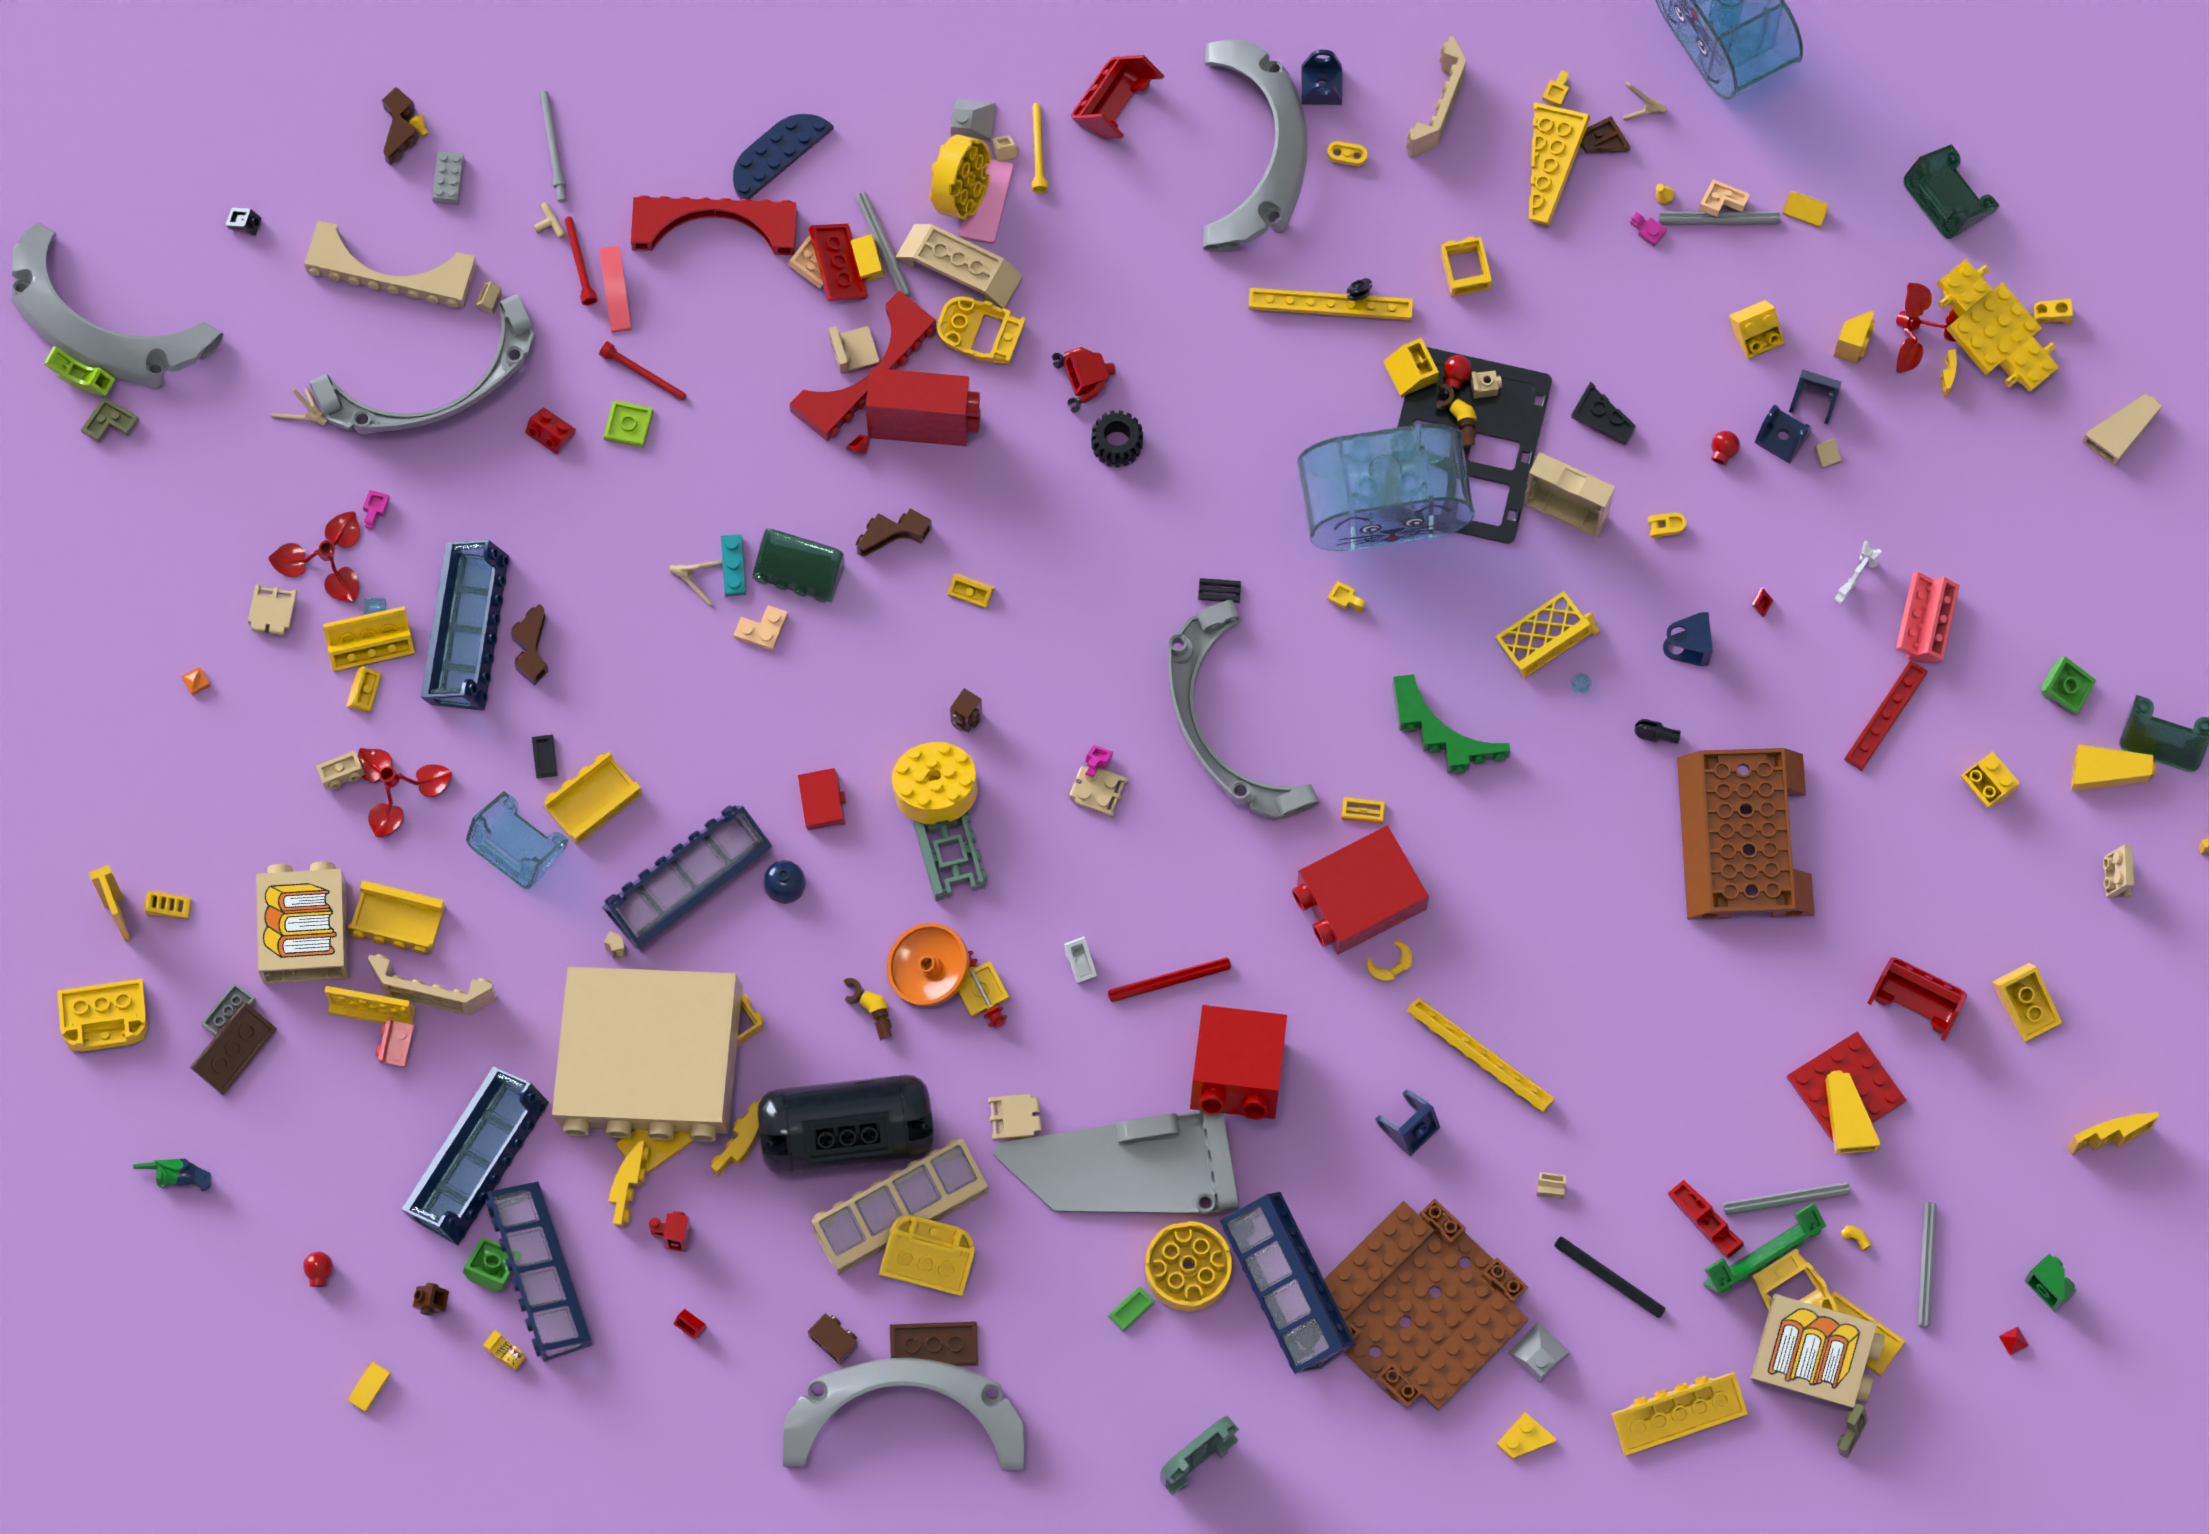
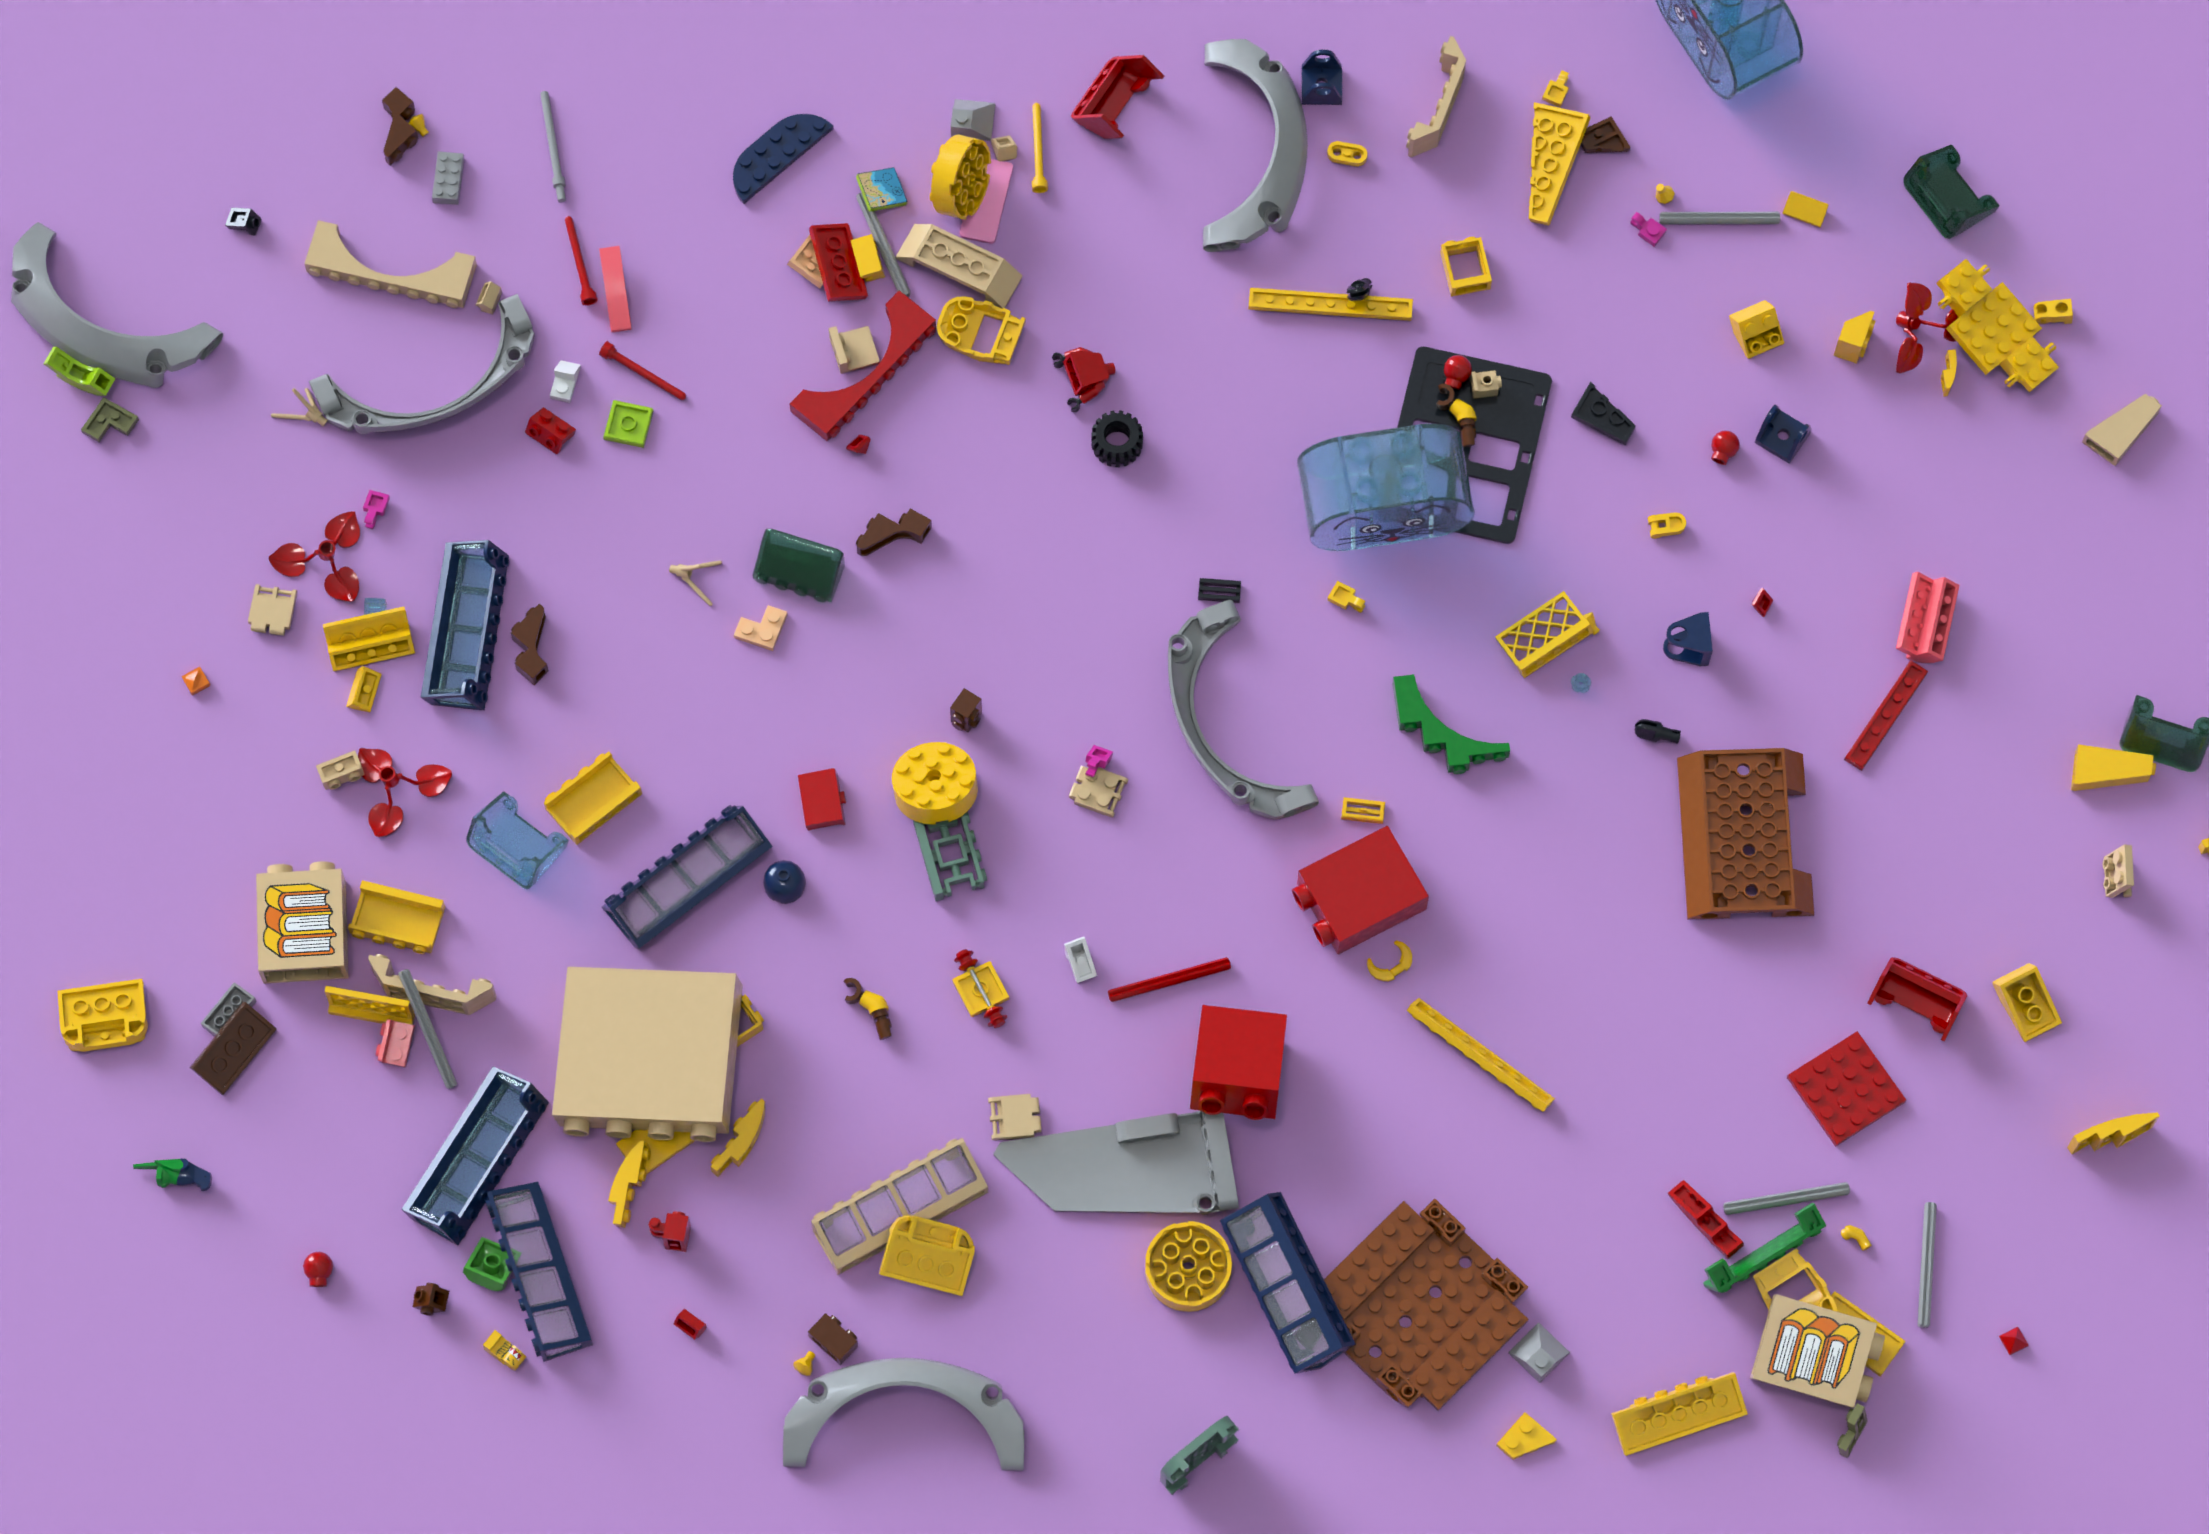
(110, 895): yellow fence -> none
(150, 911): yellow slope -> none
(369, 1386): yellow slope -> none
(427, 1028): none -> light grey axle
(544, 756): black tile -> none
(550, 221): tan piece -> none
(565, 381): none -> white slope
(614, 944): tan piece -> none
(657, 216): red arch -> none
(733, 565): teal plate -> none
(804, 1365): none -> yellow rock
(845, 1124): black piece -> none
(881, 189): none -> tile
(921, 407): red brick -> none
(928, 964): orange dish -> none
(941, 1342): reddish brown tile -> none
(970, 590): yellow slope -> none
(1131, 1309): bright green tile -> none
(1411, 367): yellow slope -> none
(1416, 1129): dark blue hose -> none
(1551, 1185): tan piece -> none
(1569, 494): tan tile -> none
(1610, 1277): black axle -> none
(1650, 104): tan plant -> none
(1722, 194): light nougat plate -> none
(1819, 381): dark blue hose -> none
(1827, 453): tan slope -> none
(1848, 1117): yellow slope -> none
(1867, 555): white piece -> none
(1990, 780): yellow slope -> none
(2050, 1283): green slope -> none
(2067, 685): bright green slope -> none

